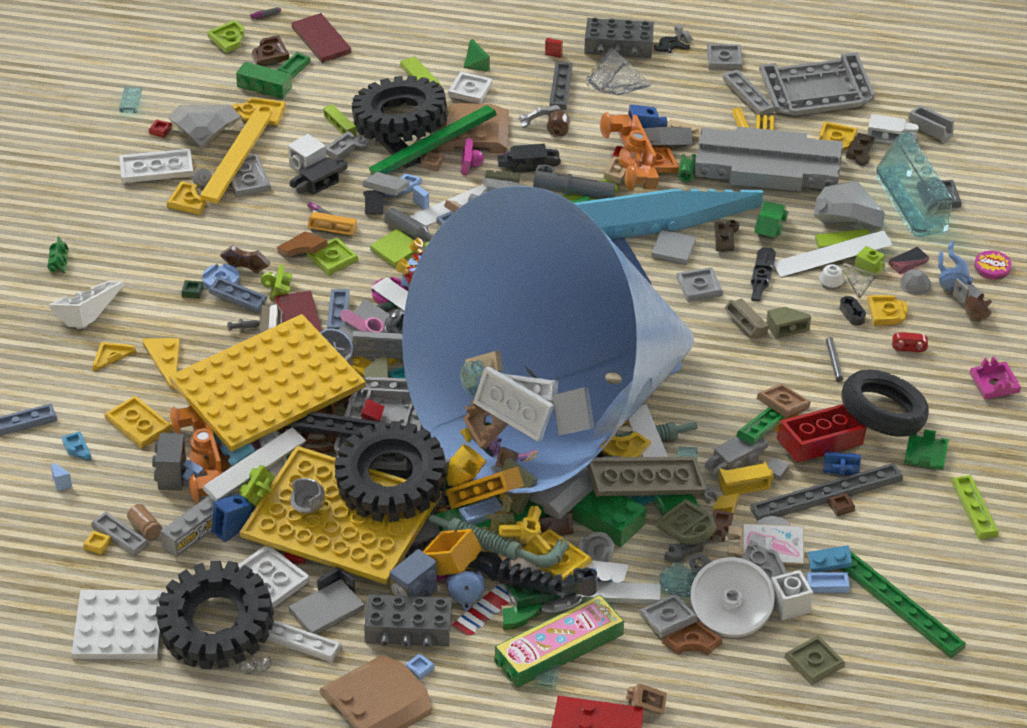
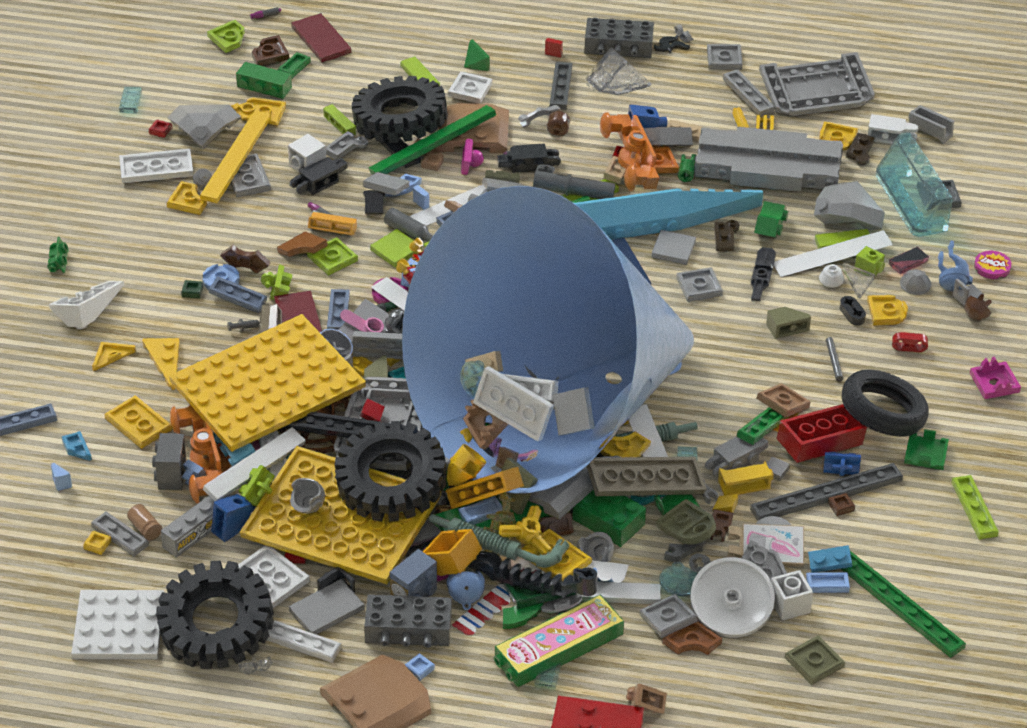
(747, 318): dark tan piece -> none

